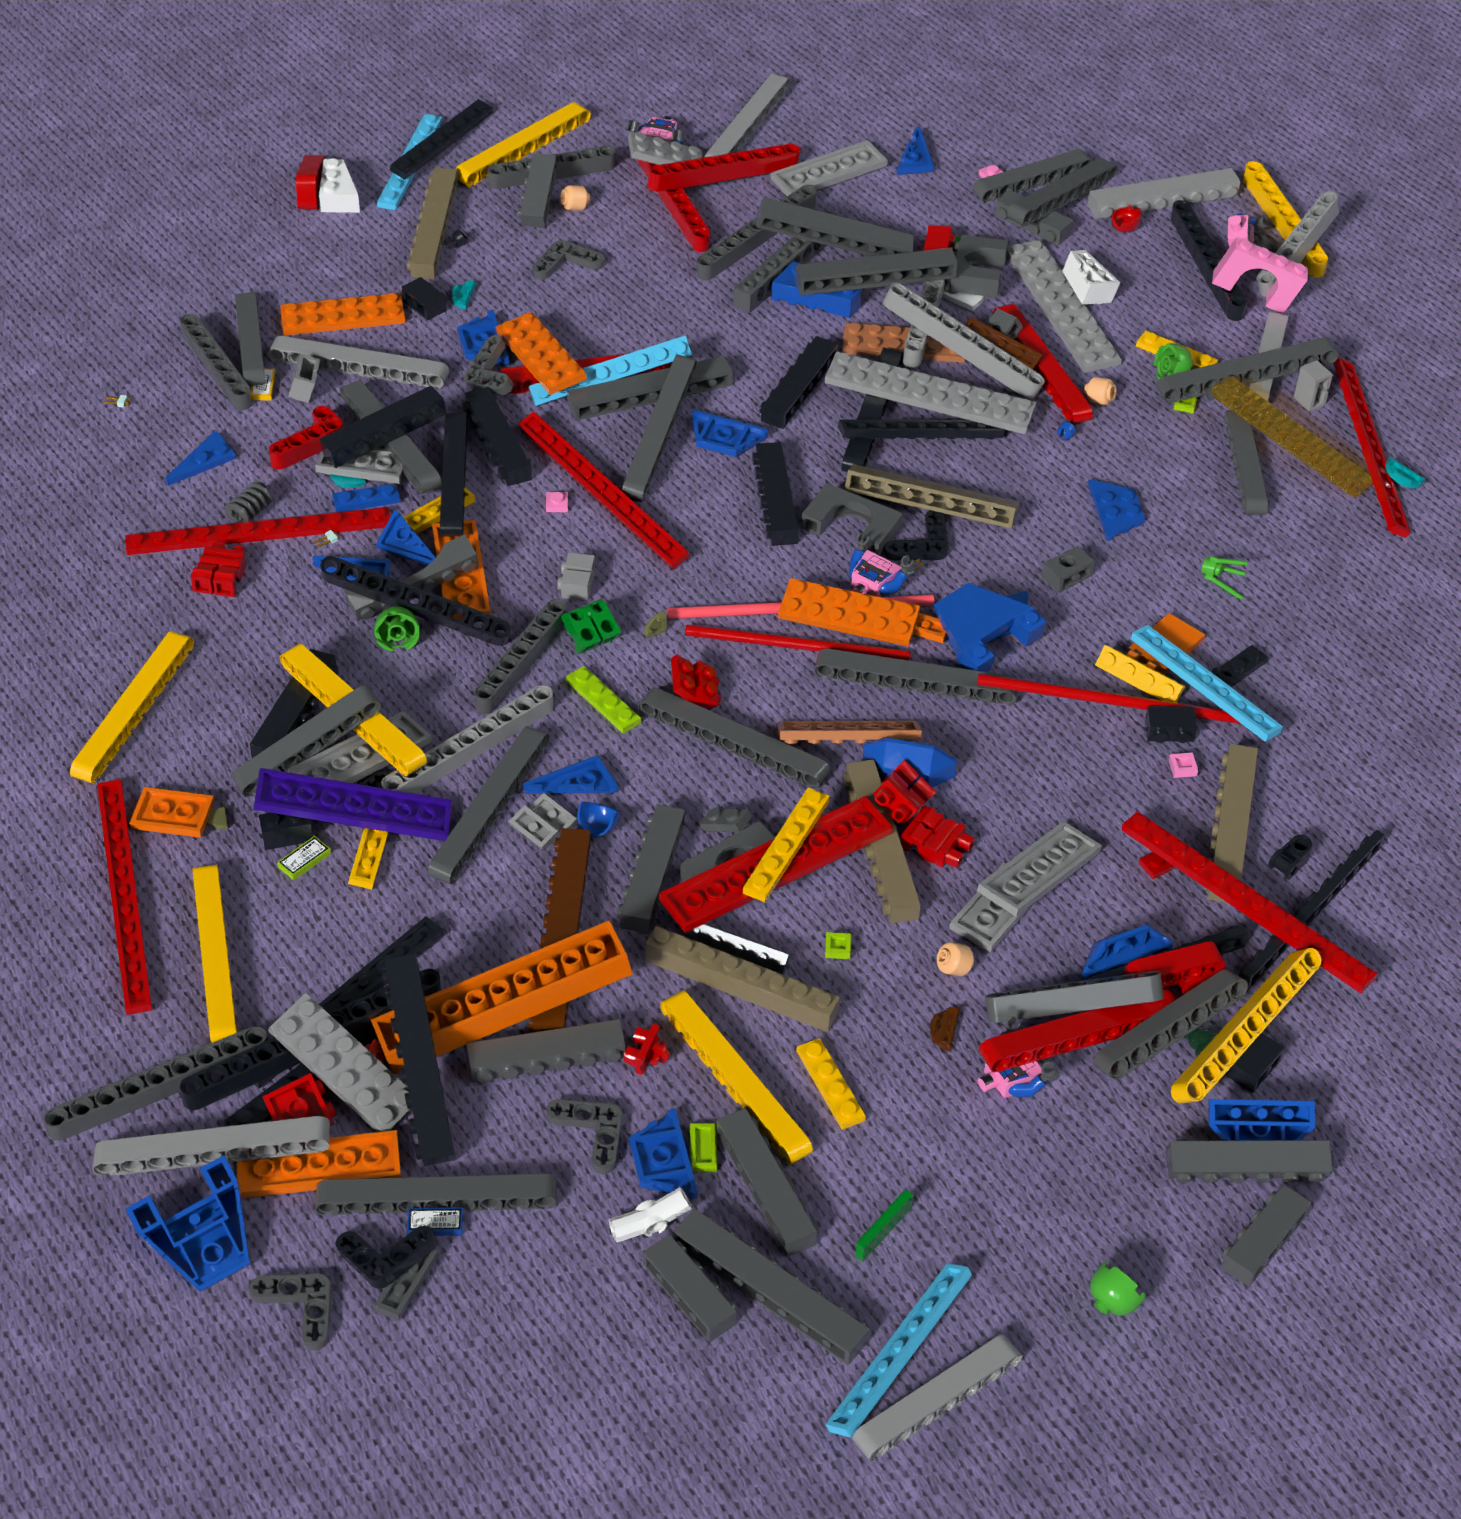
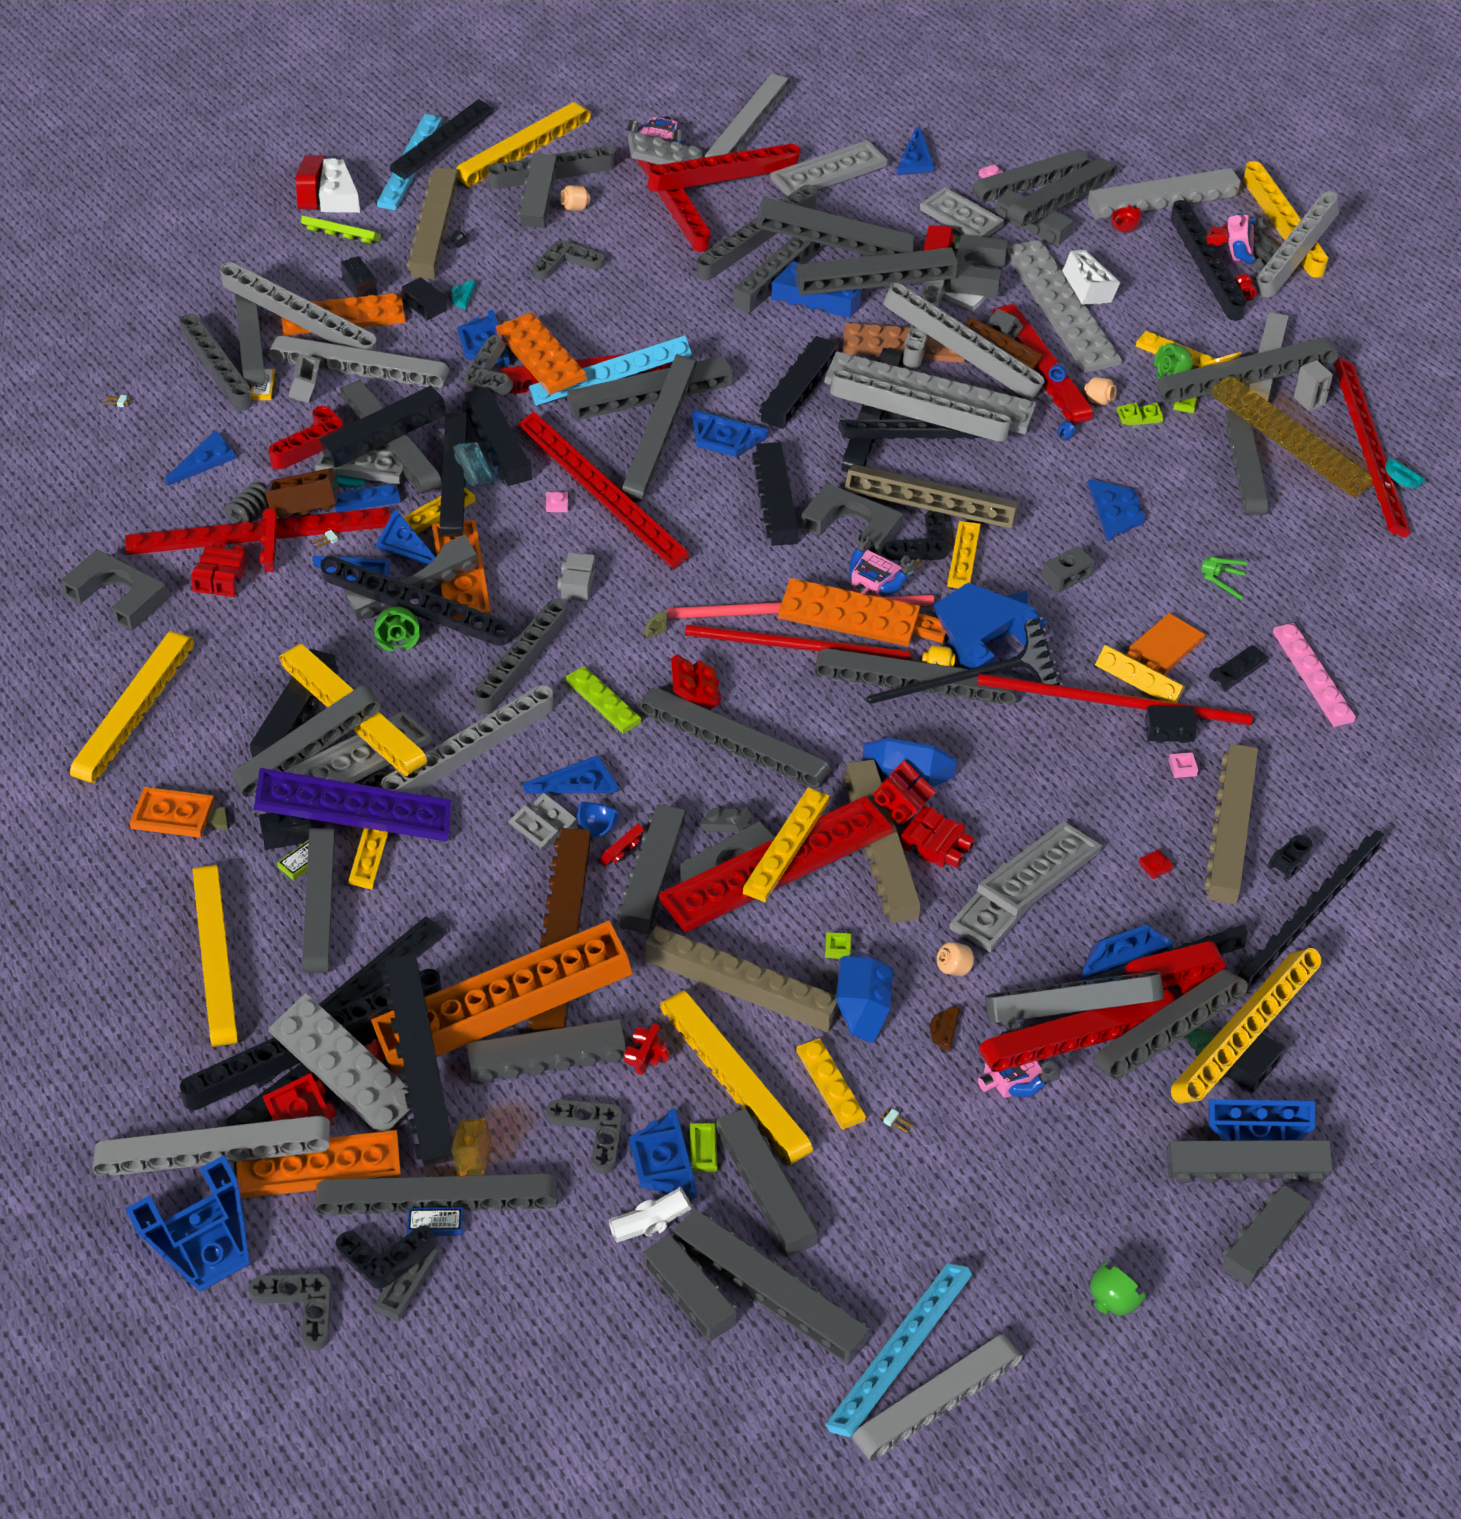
(103, 569): none -> dark grey arch
(124, 898): red plate -> none
(143, 1087): dark grey beam -> none
(269, 540): none -> red plate
(295, 308): none -> light grey beam
(303, 493): none -> reddish brown brick
(318, 900): none -> dark grey beam
(332, 228): none -> lime plate
(358, 277): none -> black brick
(471, 1147): none -> clear yellow brick
(474, 464): none -> clear light blue plate
(487, 804): dark grey beam -> none
(591, 626): green hips -> none
(630, 839): none -> red plate
(742, 947): black plate -> none
(848, 730): nougat plate -> none
(864, 994): none -> blue wedge
(884, 1225): green tile -> none
(891, 1117): none -> piece
(920, 405): none -> light grey beam
(939, 656): none -> yellow head
(961, 214): none -> light grey plate
(963, 554): none -> yellow plate
(1032, 657): none -> black piece
(1059, 373): none -> blue hinge
(1132, 415): none -> lime slope
(1207, 683): medium azure plate -> none
(1217, 235): none -> red plate
(1222, 359): none -> yellow dish
(1246, 256): bright pink arch -> none
(1246, 286): none -> red wheel
(1248, 901): red plate -> none
(1314, 674): none -> bright pink plate

